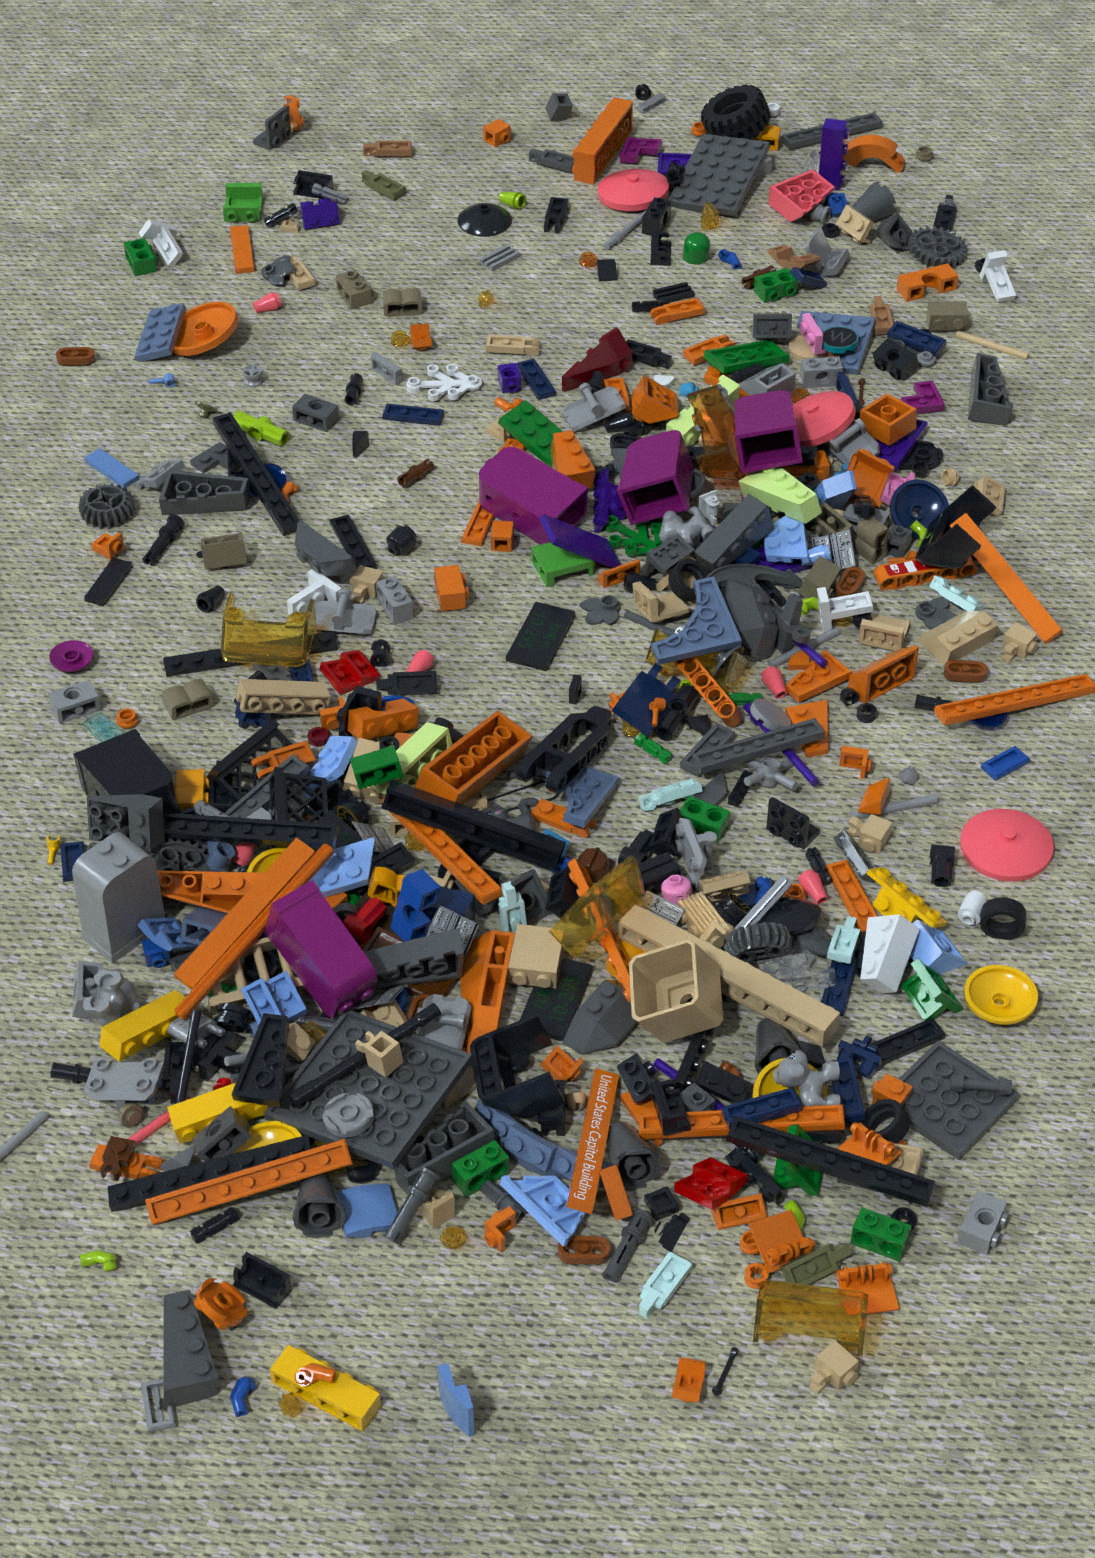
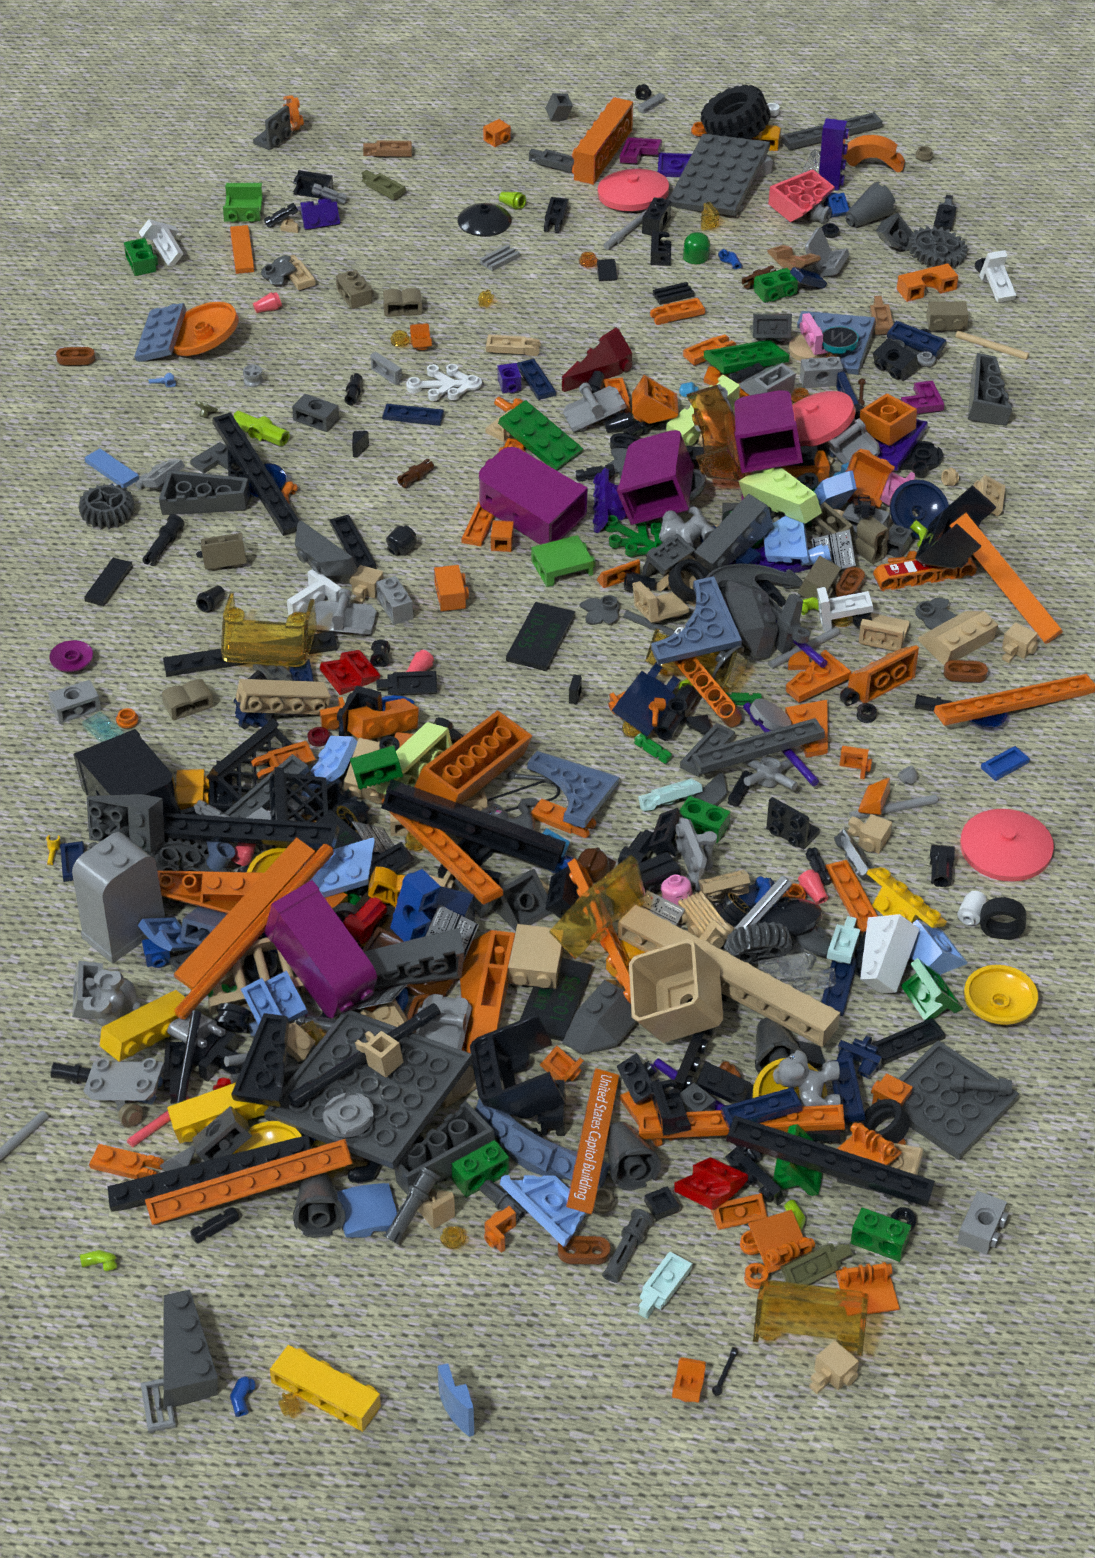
(108, 545): orange bracket -> none
(117, 1154): reddish brown plate -> none
(221, 1303): orange plate -> none
(262, 1280): black hinge -> none
(313, 1373): orange arm -> none
(511, 908): light aqua hinge -> none
(562, 765): black piece -> none
(571, 459): orange wedge -> none
(573, 1098): tan hinge -> none
(579, 541): dark purple tile -> none
(616, 1192): orange slope -> none
(647, 305): black axle -> none
(649, 354): black hinge -> none
(664, 380): white tile -> none
(672, 1231): black piece -> none
(674, 173): black piece -> none
(709, 506): white hinge -> none
(774, 681): coral cone -> none
(855, 224): tan bracket -> none
(955, 594): light aqua hinge -> none

